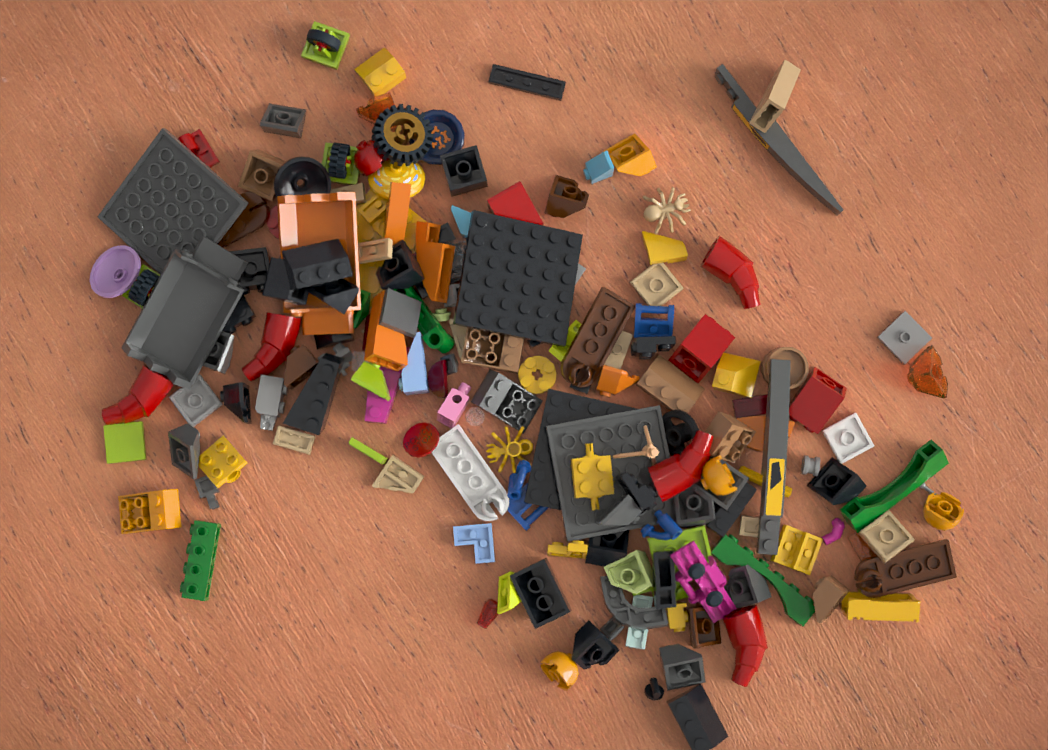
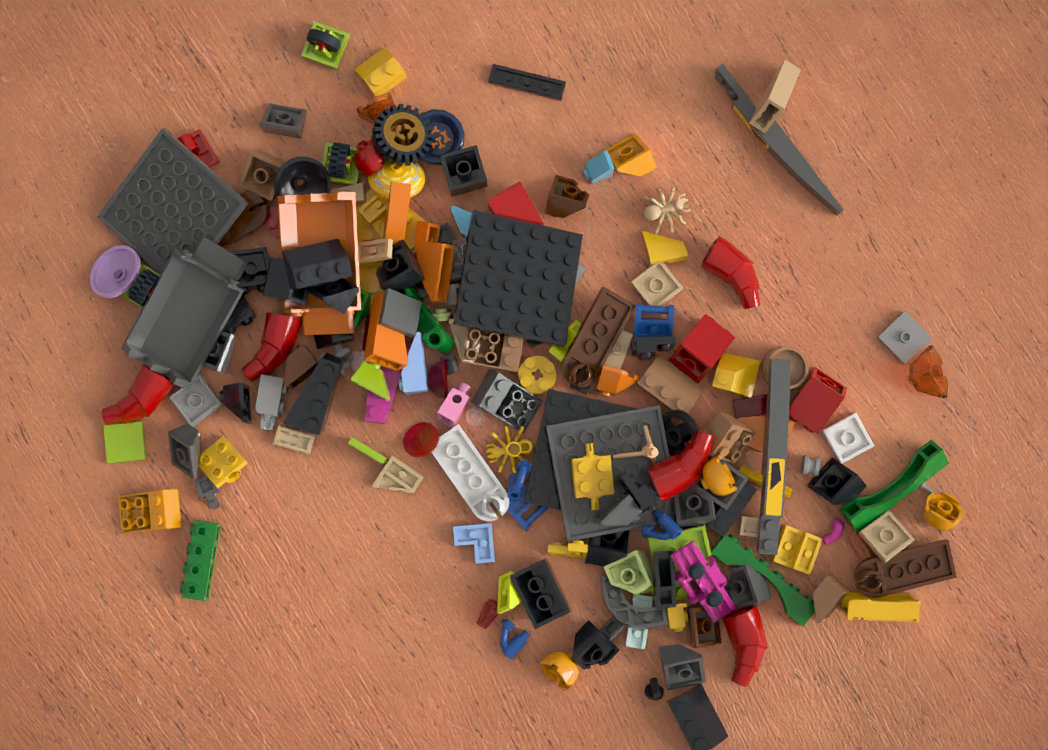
(511, 648): none -> blue plant

